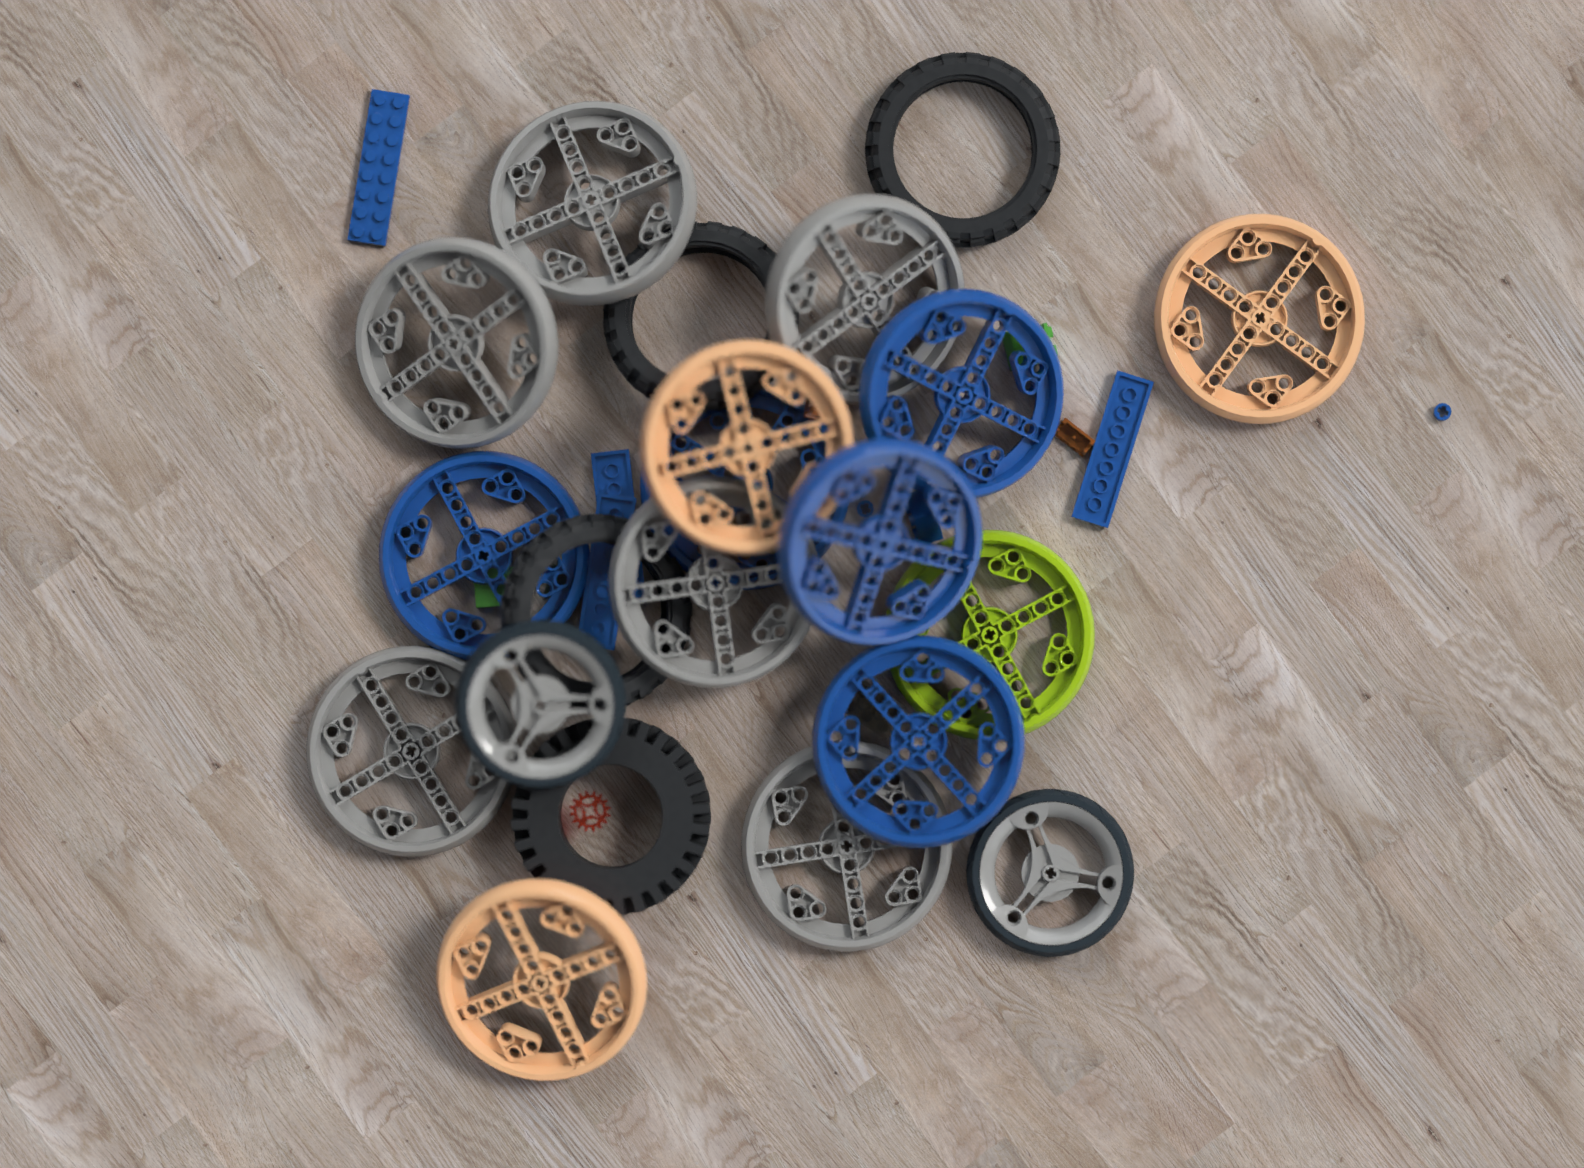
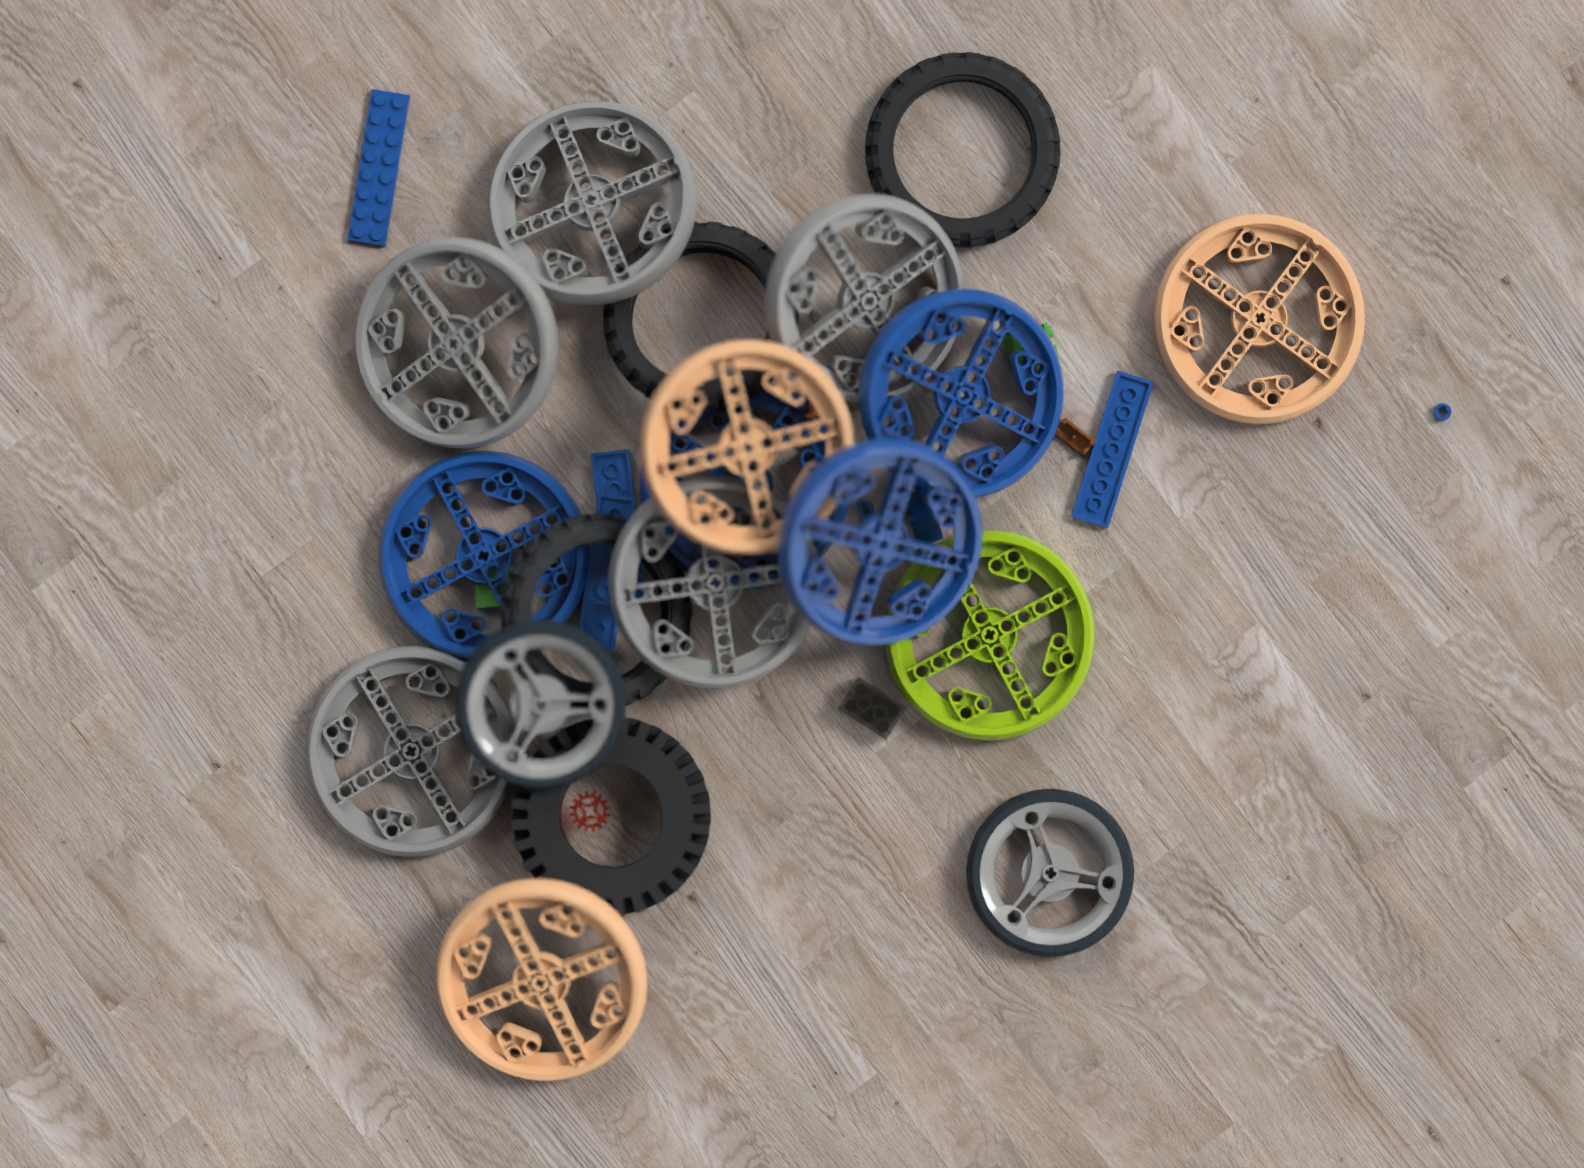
(808, 927): light grey wheel -> none
(932, 830): blue wheel -> none

